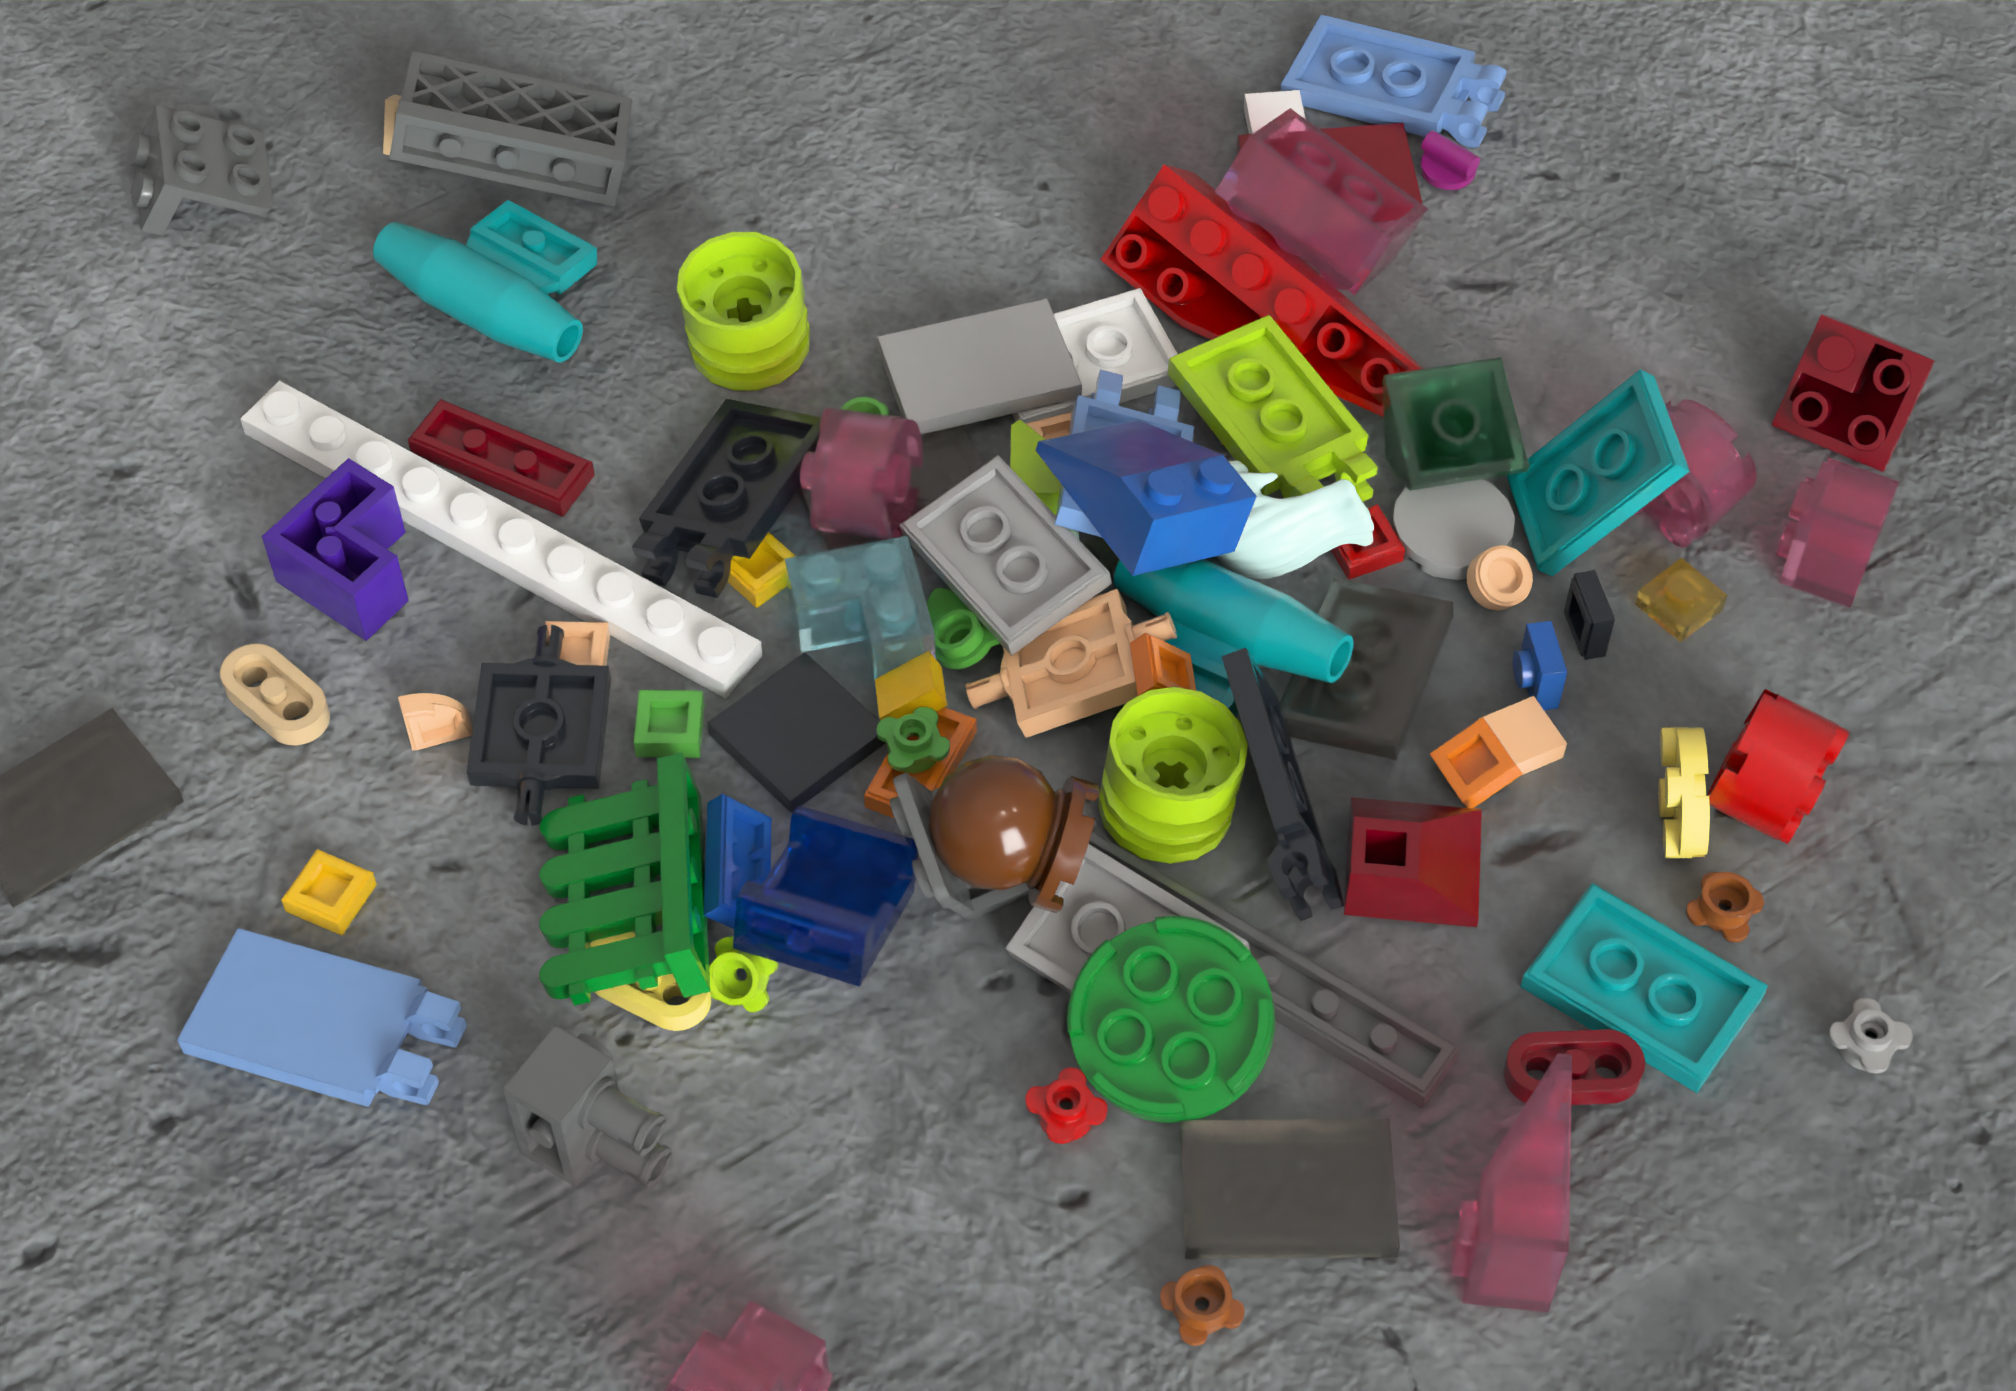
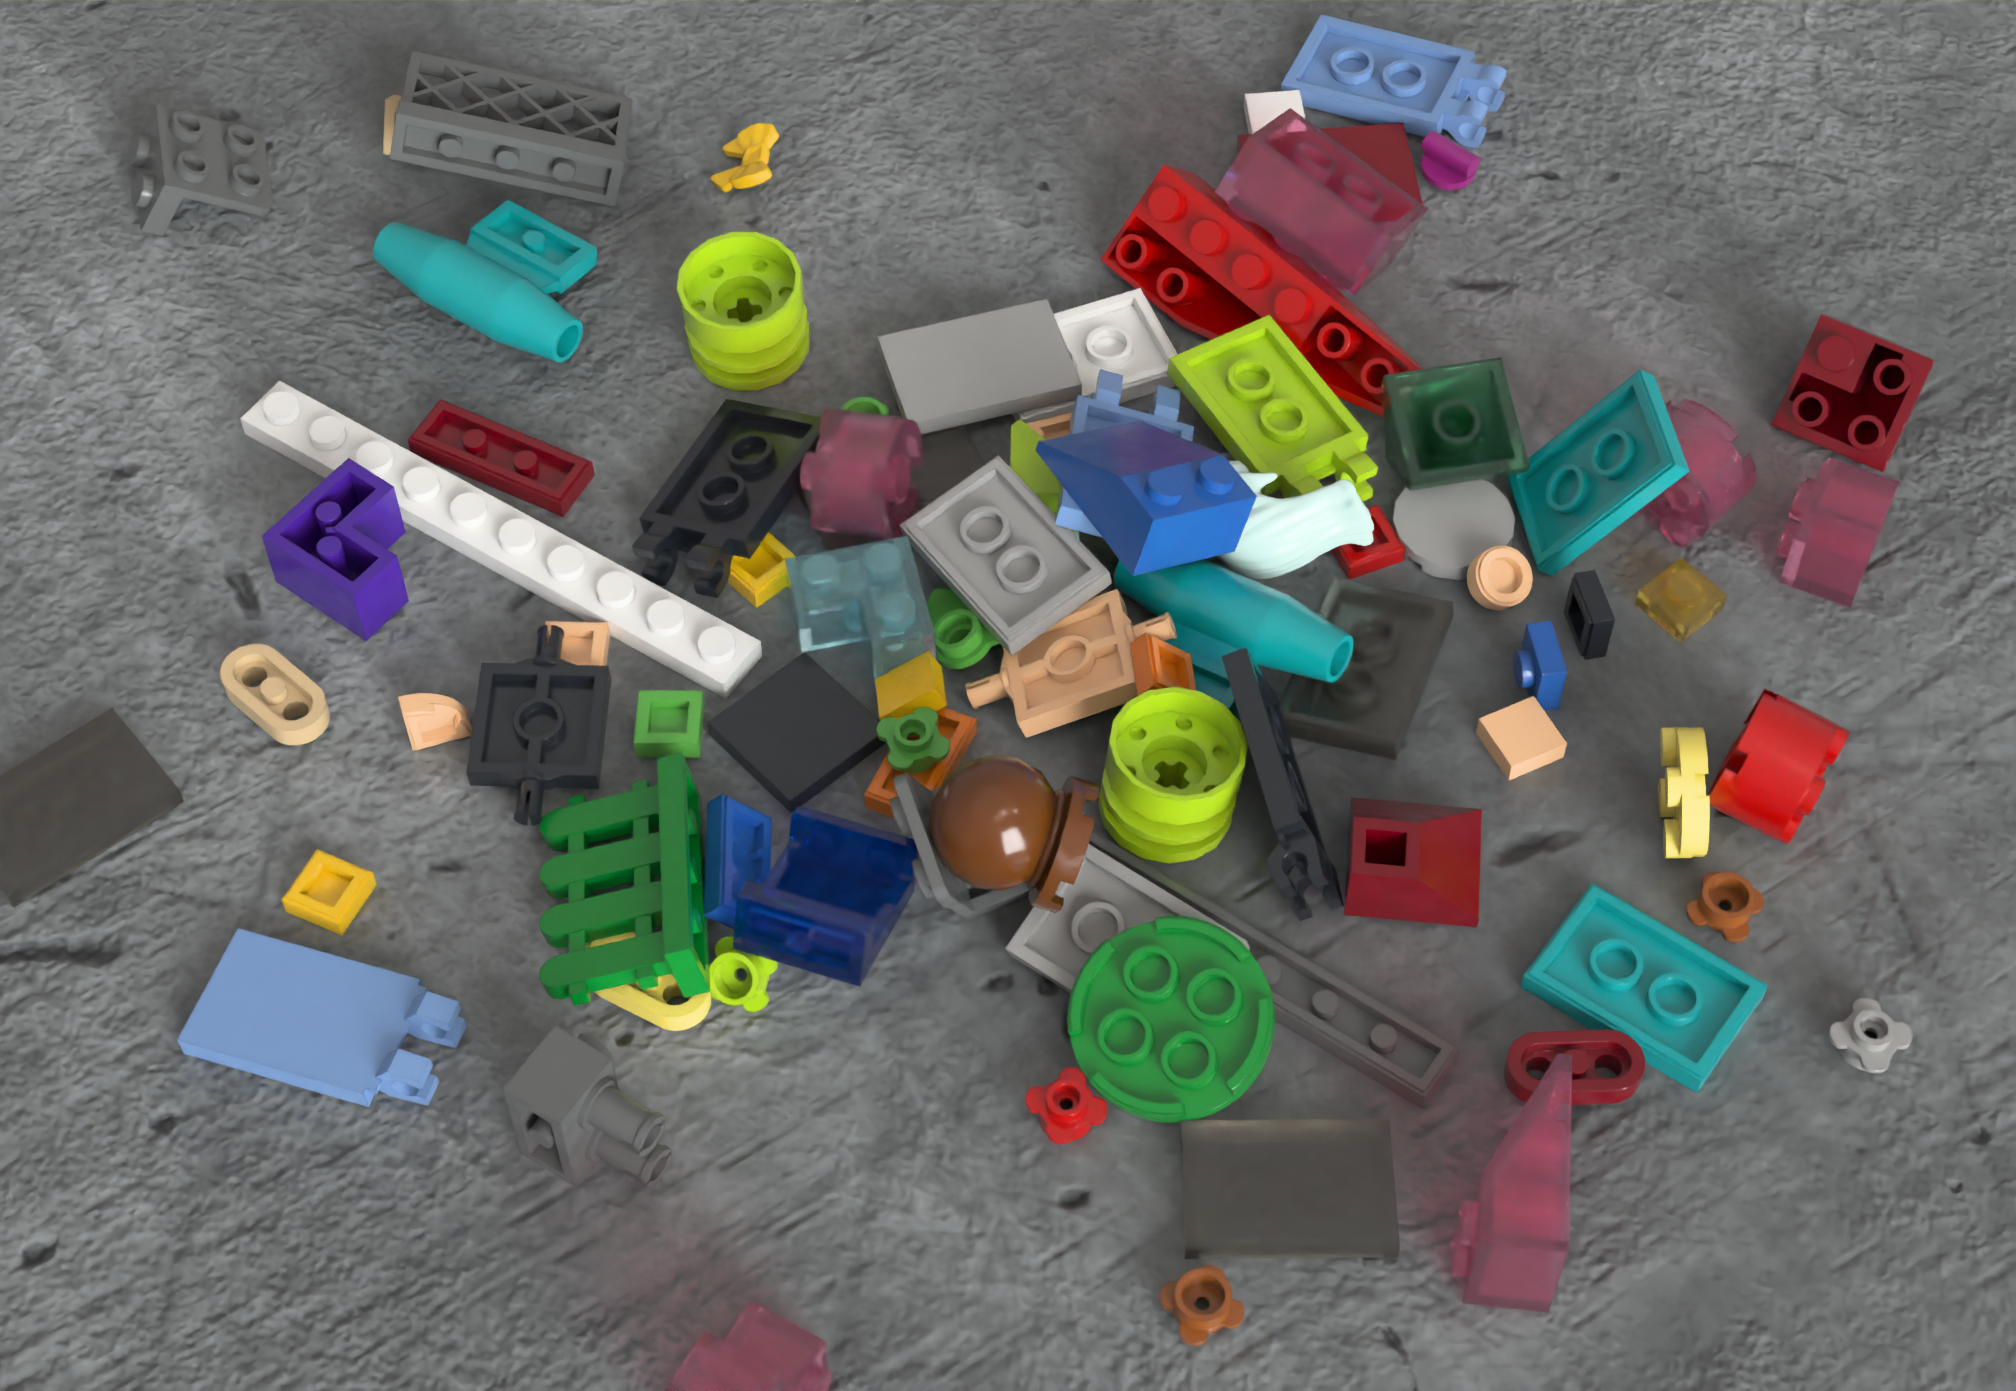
(753, 147): none -> yellow piece
(1476, 763): orange tile -> none

